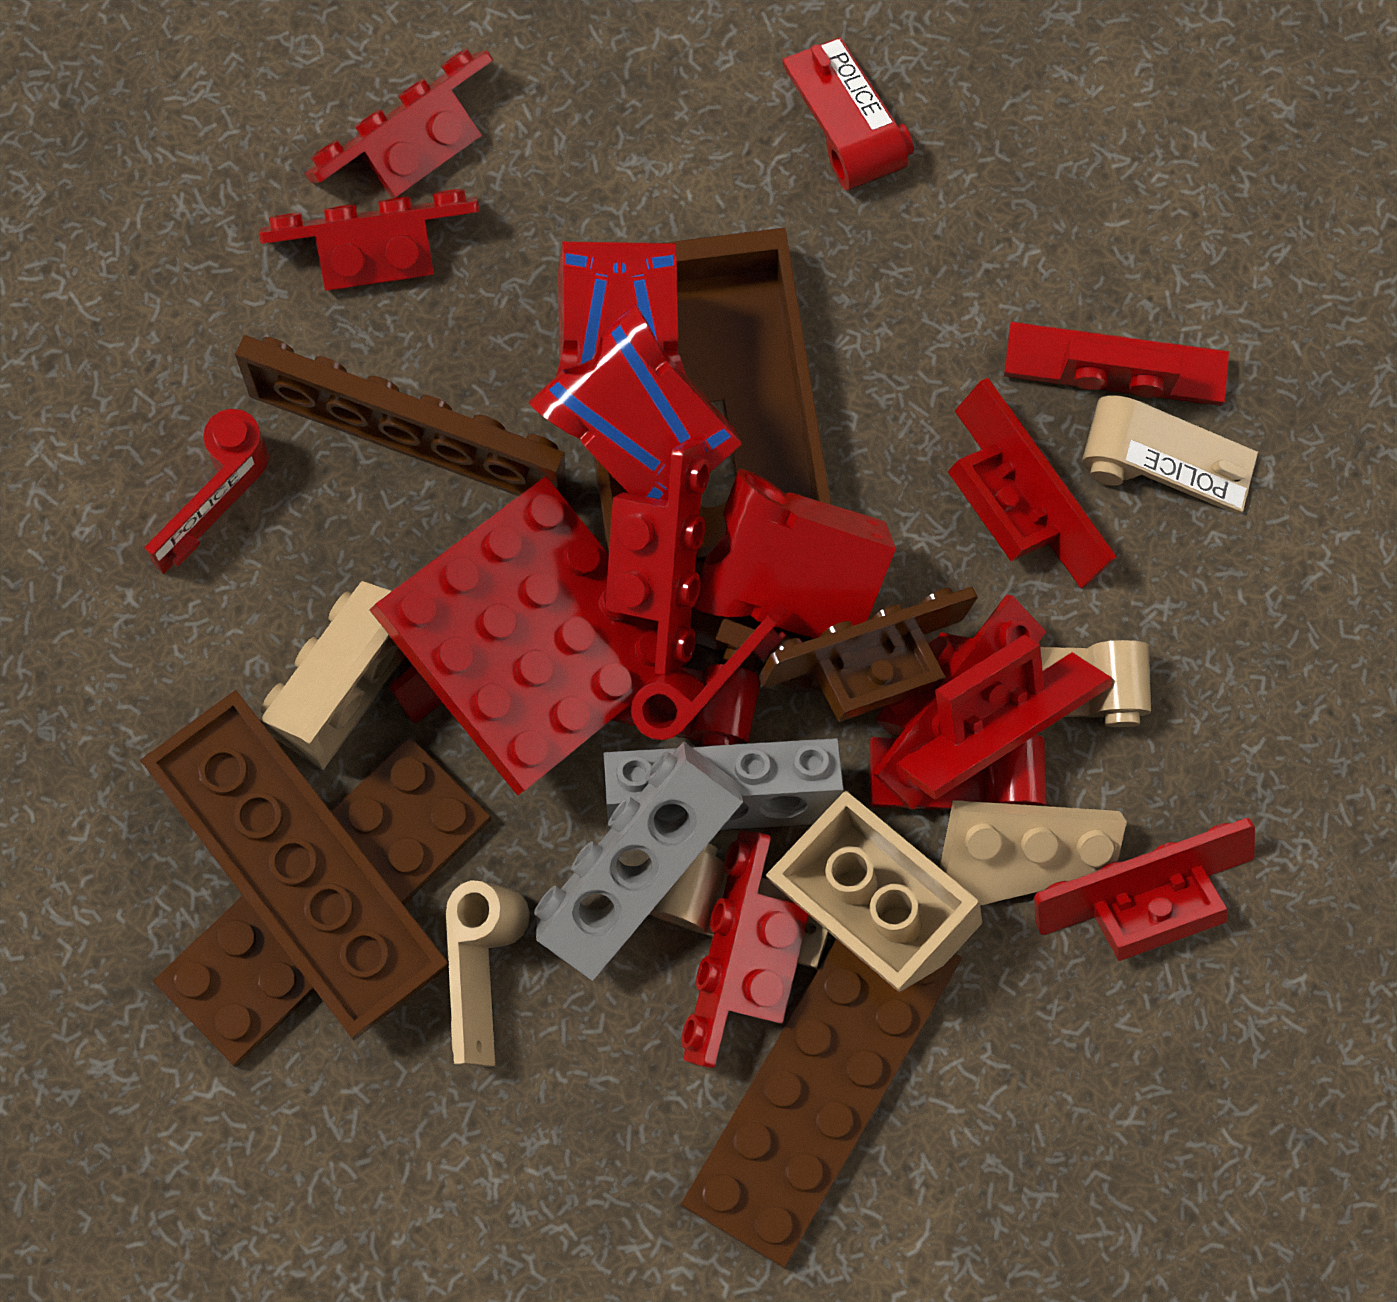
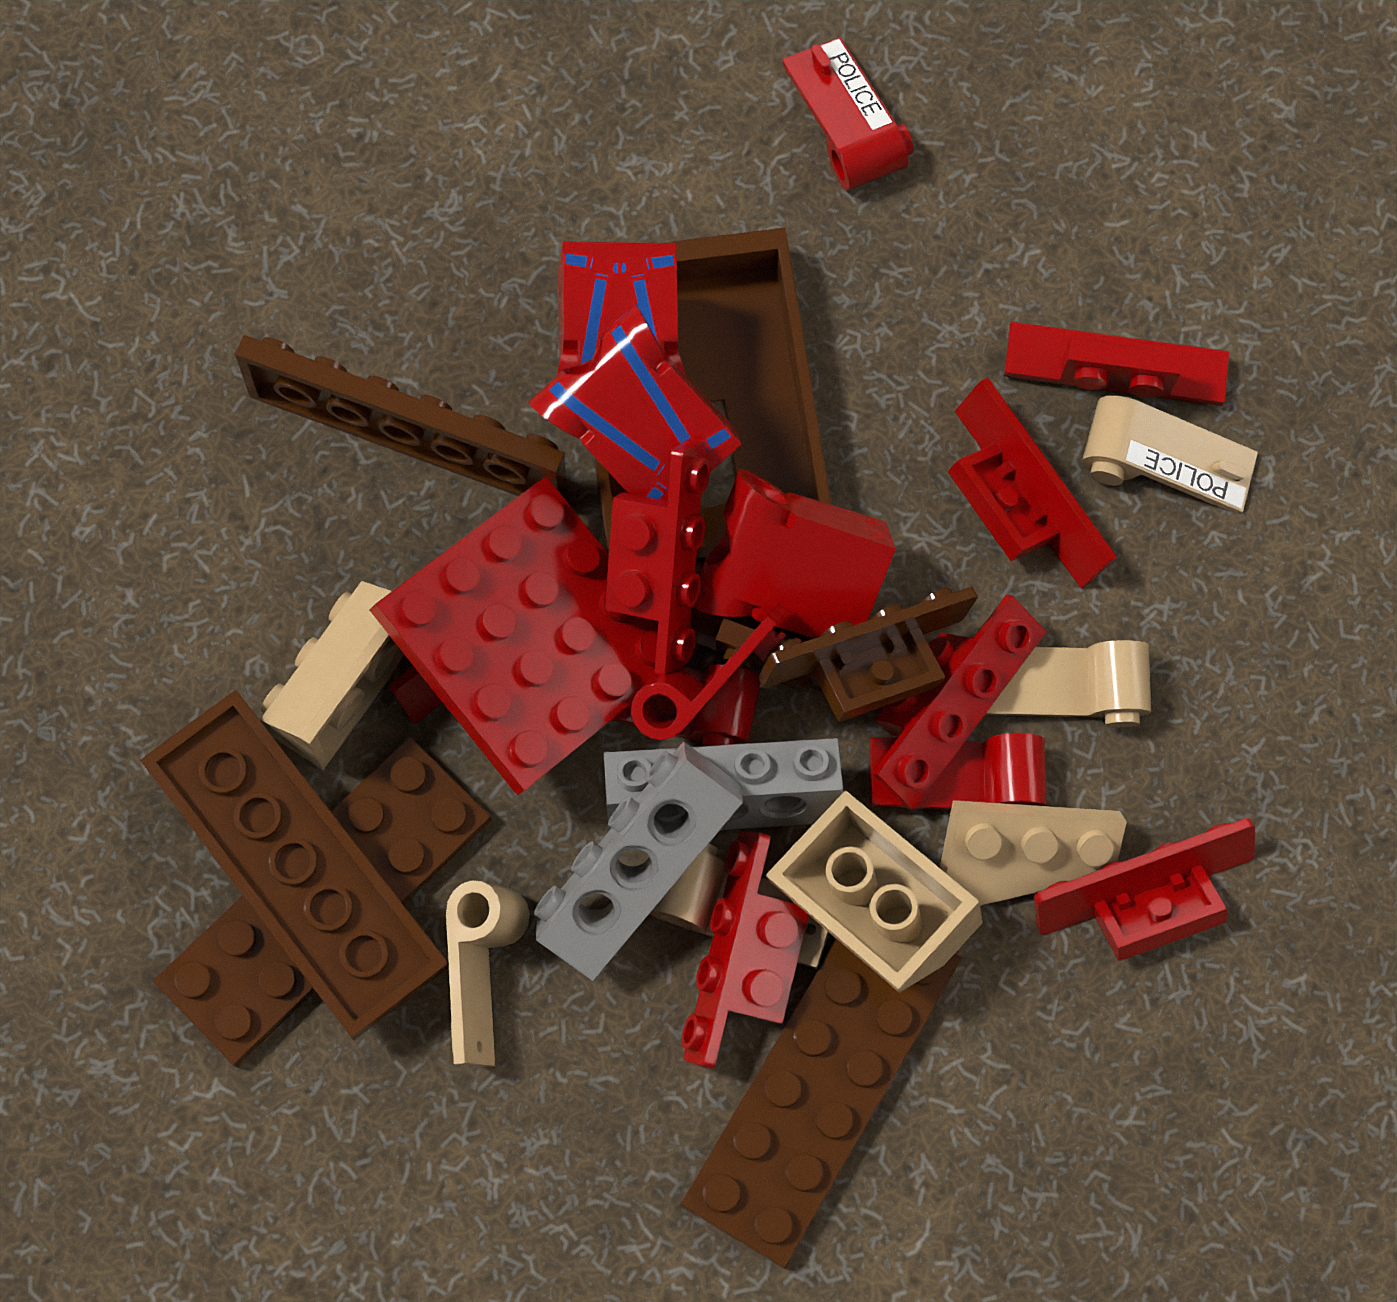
(240, 459): red door -> none
(371, 244): red bracket -> none
(415, 135): red bracket -> none
(997, 710): red bracket -> none

